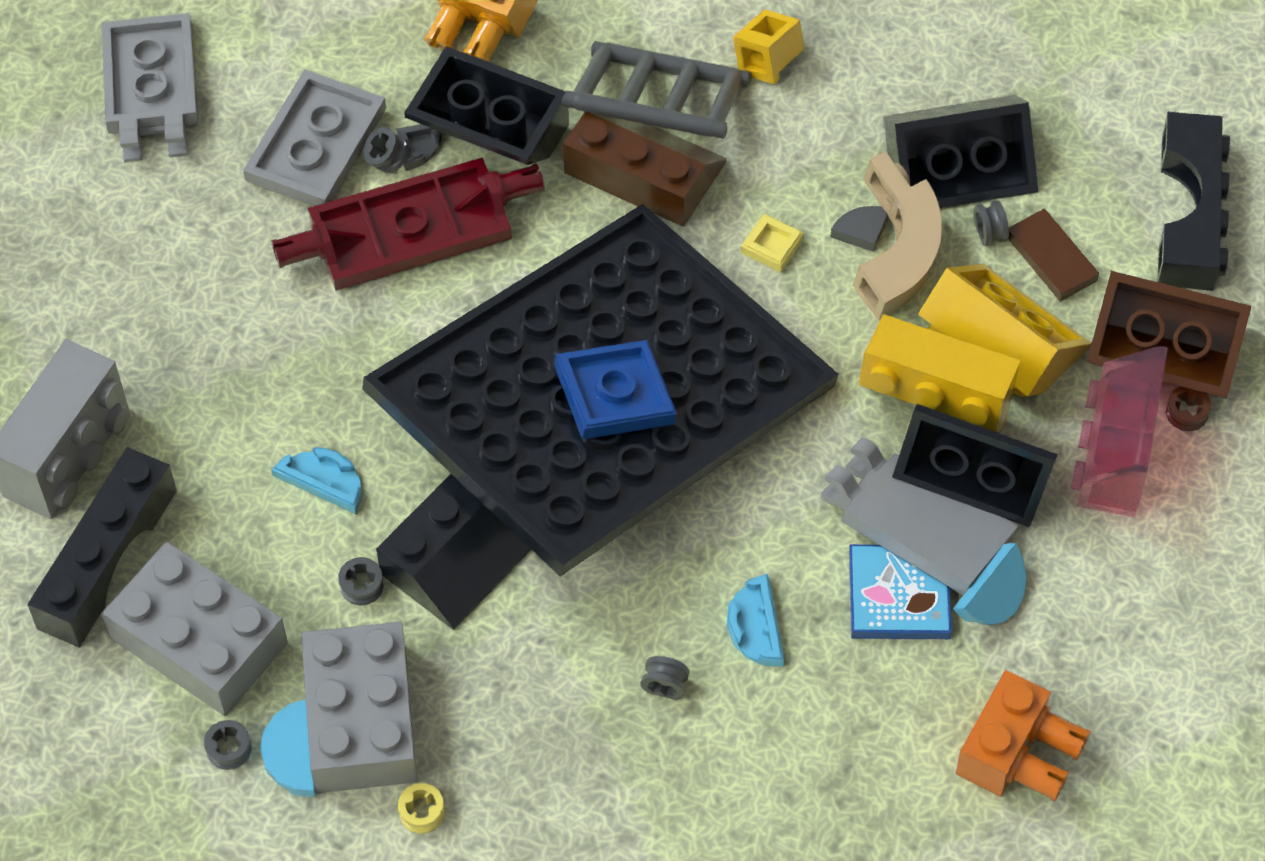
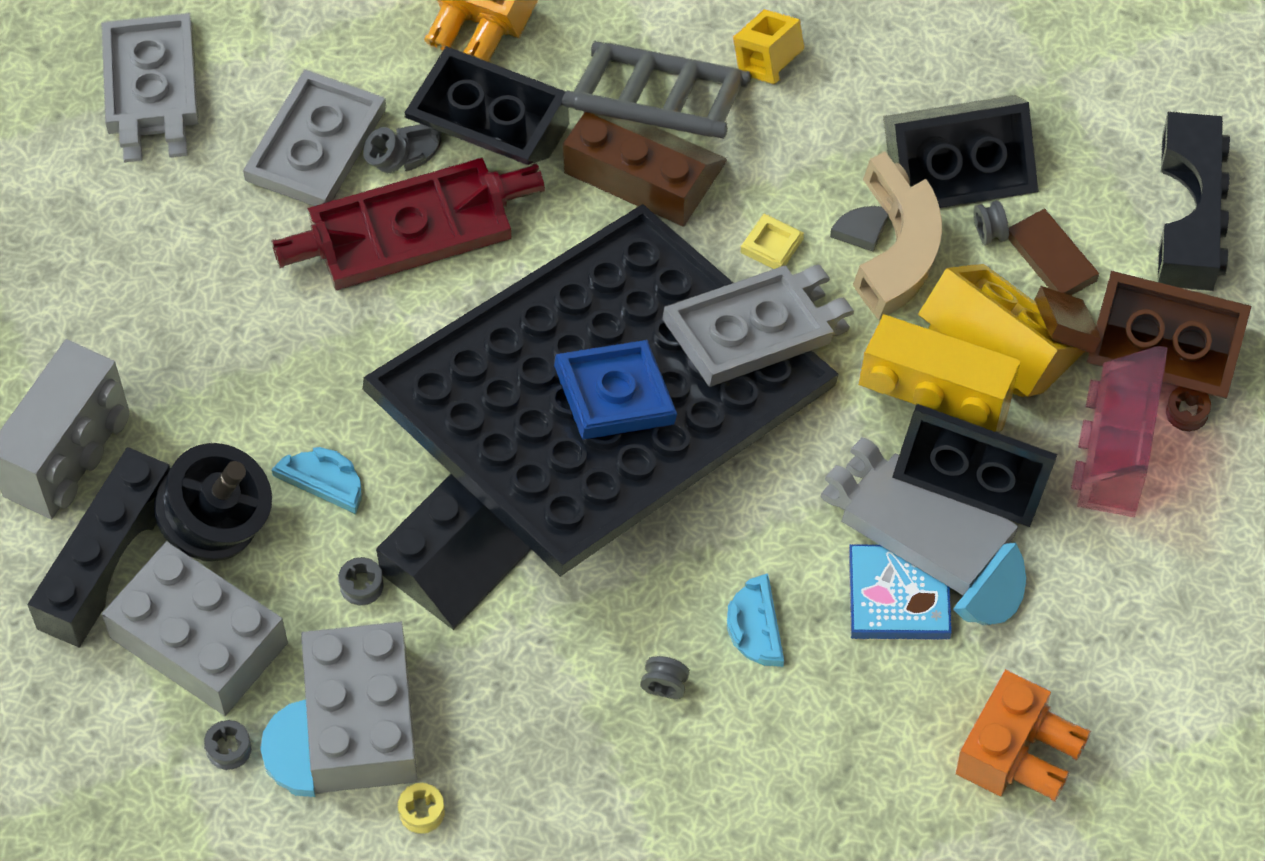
(213, 502): none -> black wheel
(756, 322): none -> light grey tile
(1067, 319): none -> reddish brown tile

